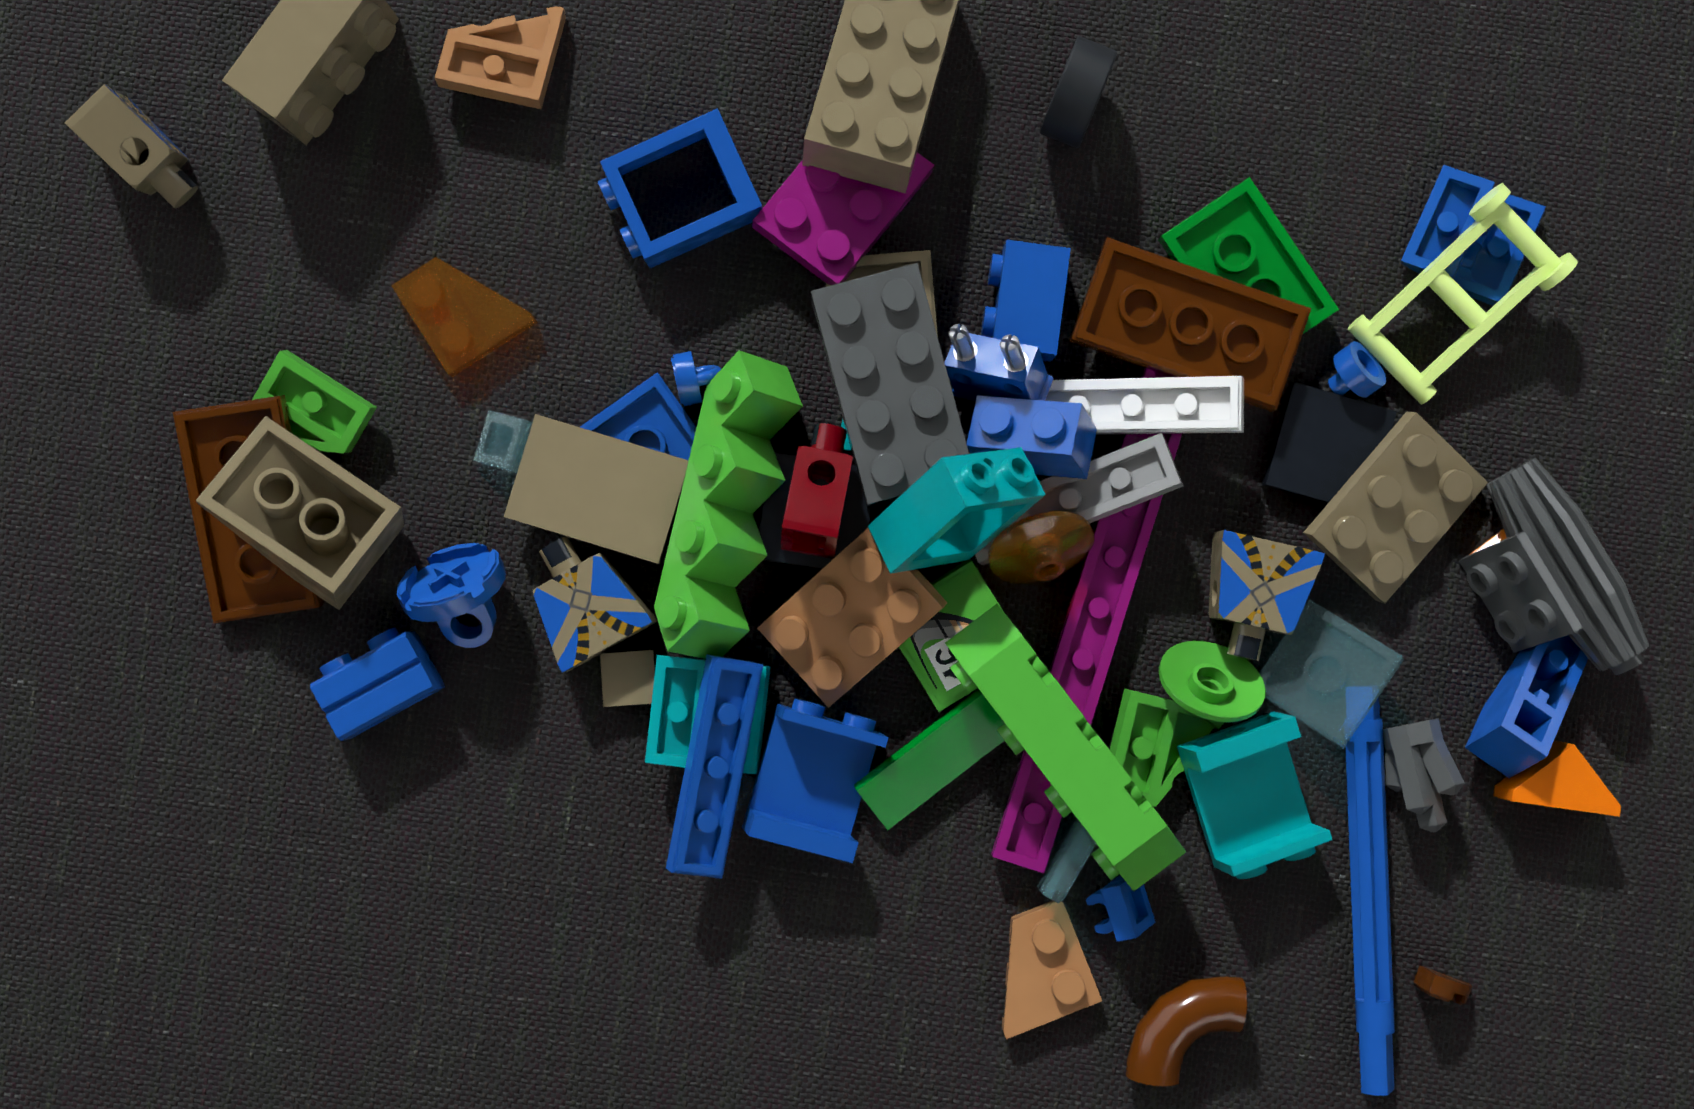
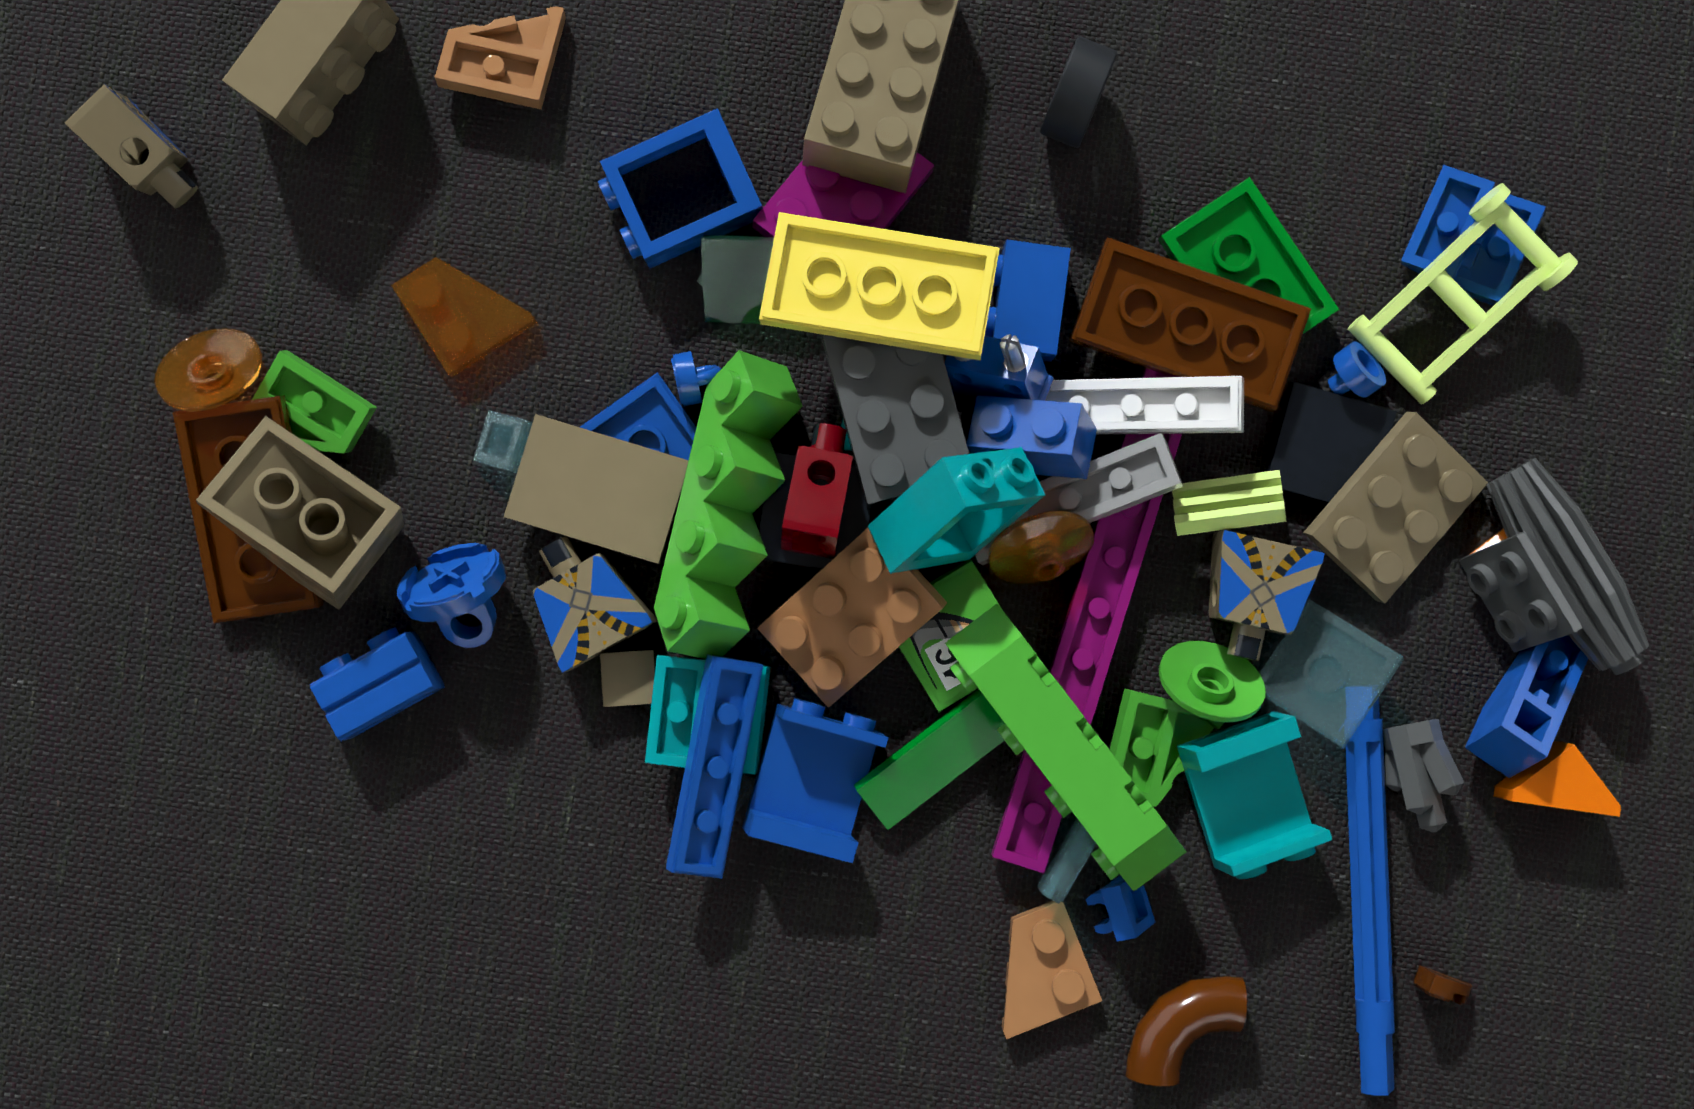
(208, 369): none -> clear orange dish
(734, 277): none -> clear green piece
(879, 286): none -> light yellow tile
(1227, 496): none -> yellowish green tile

